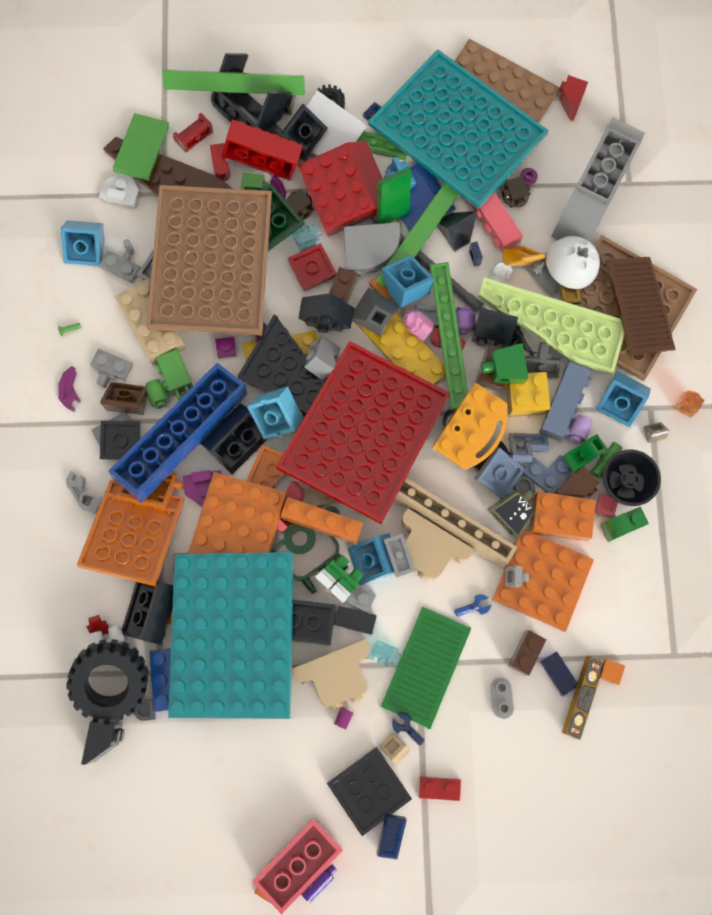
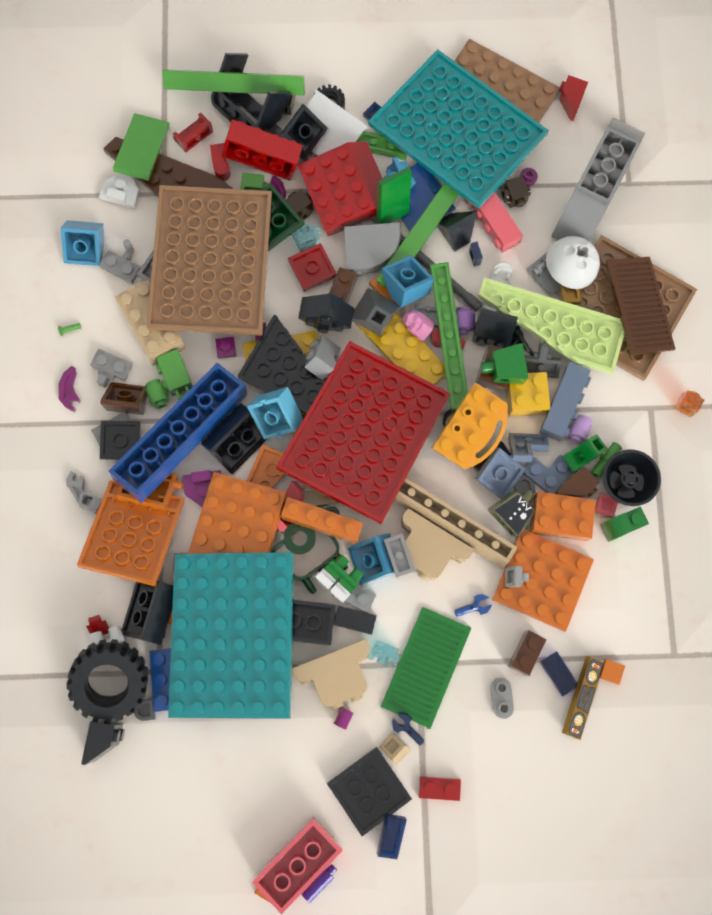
(521, 256): light orange slope -> none
(623, 399): dark azure slope -> none
(656, 432): dark tan slope -> none

